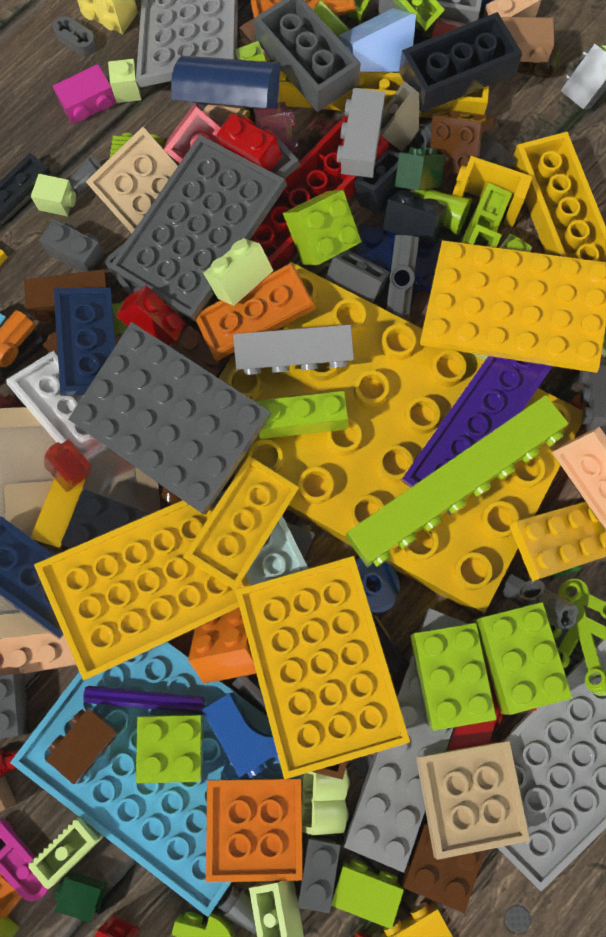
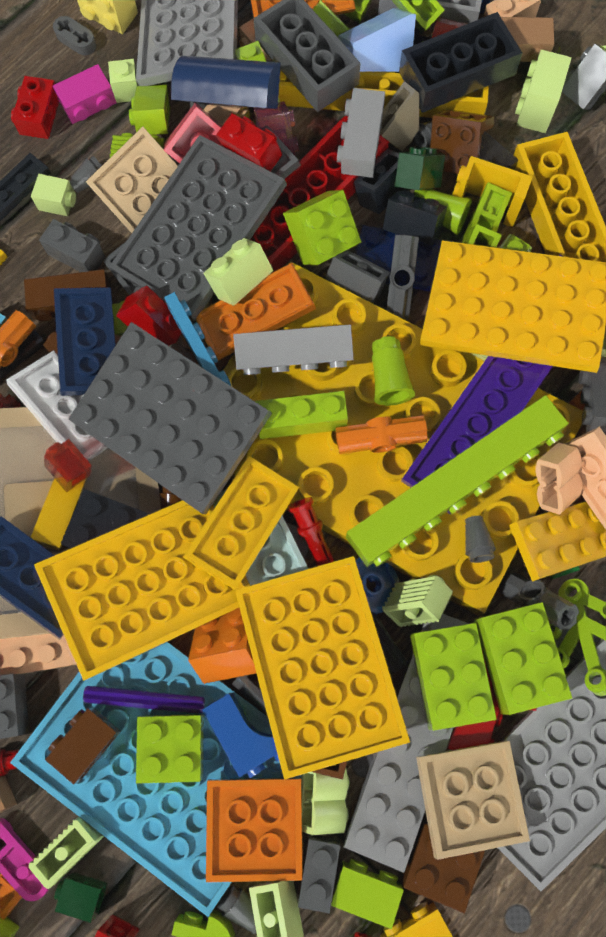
(35, 107): none -> red brick
(150, 109): none -> lime brick
(193, 336): none -> dark azure plate
(310, 528): none -> red pin
(381, 434): none -> orange piece
(390, 373): none -> lime plant
(418, 601): none -> yellowish green brick
(478, 540): none -> dark grey cone
(542, 90): none -> yellowish green brick
(559, 478): none -> light nougat brick

